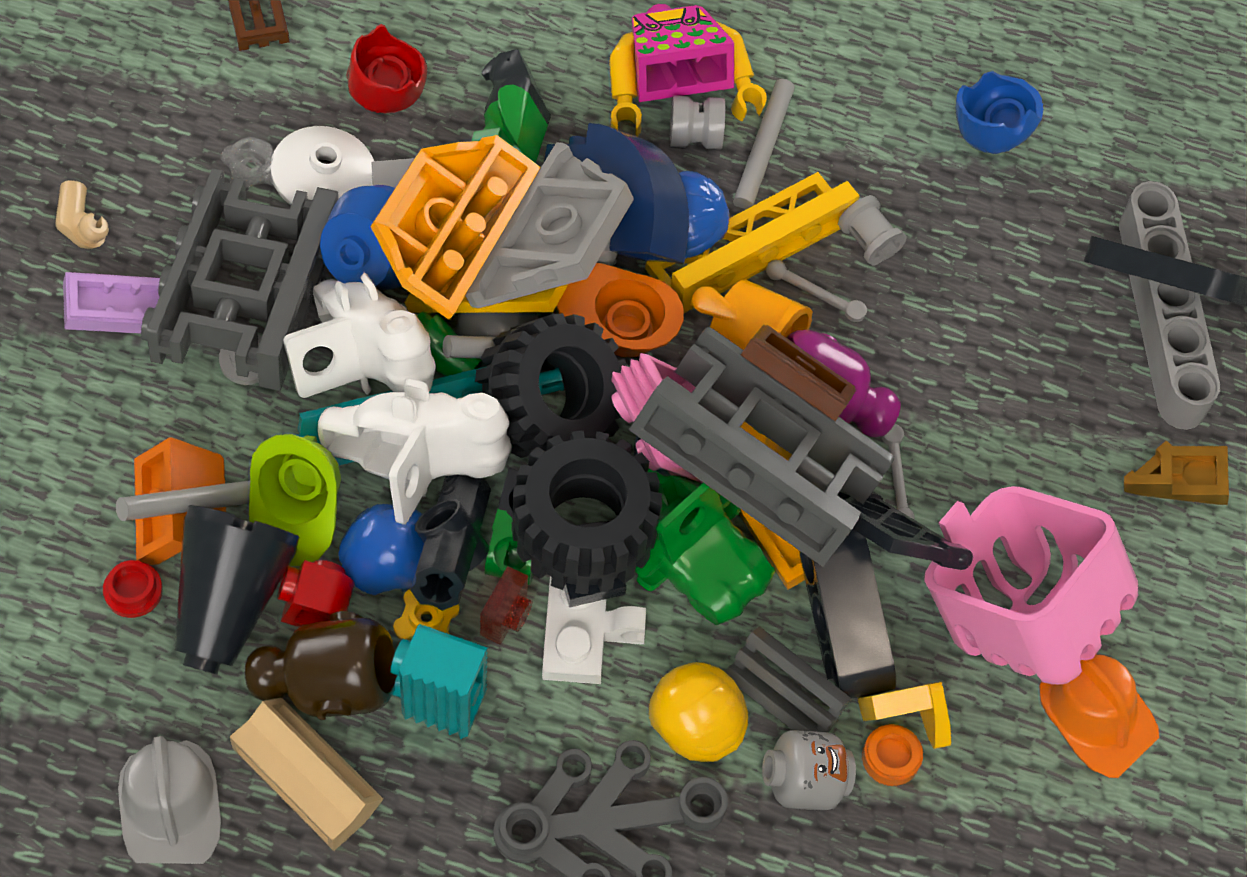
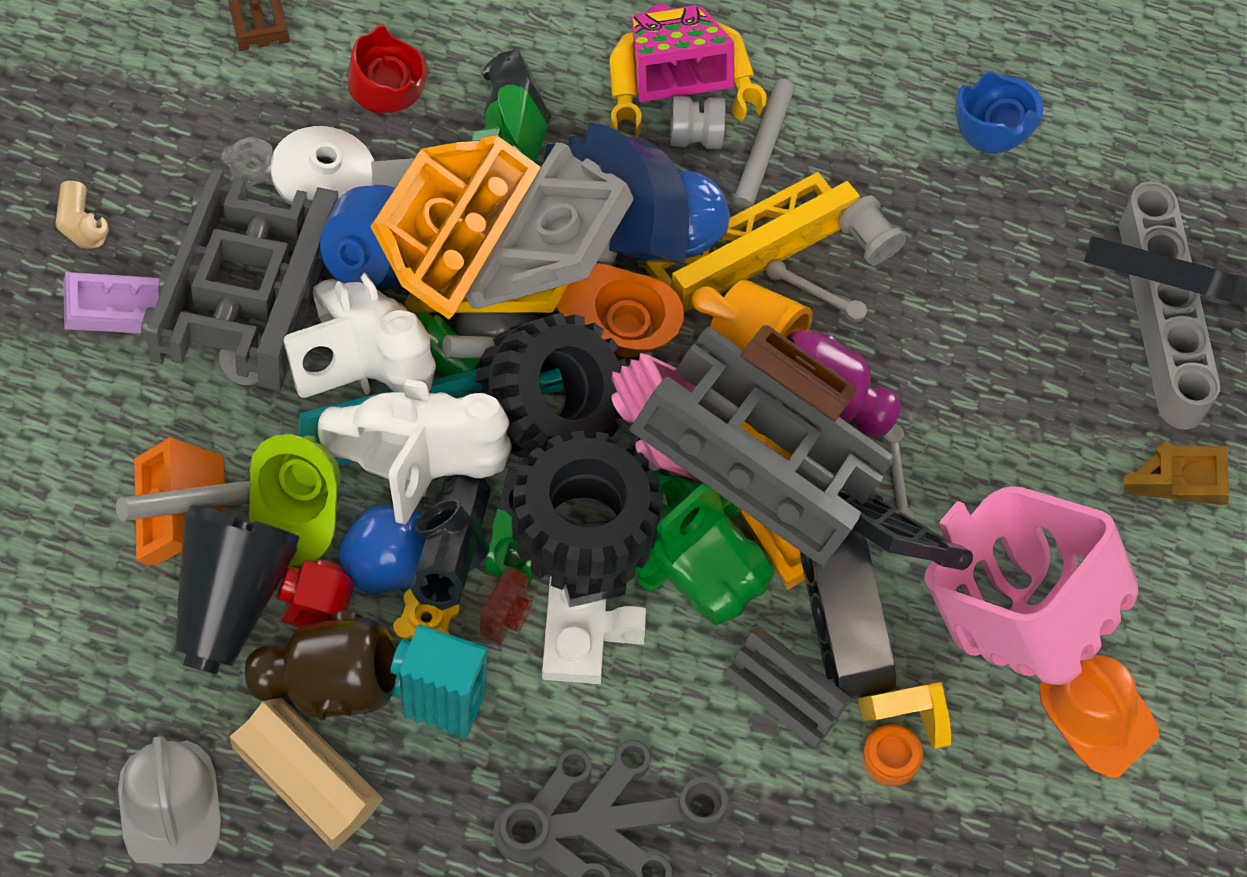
(132, 589): red plate -> none
(699, 712): yellow hair -> none
(809, 770): light grey head -> none

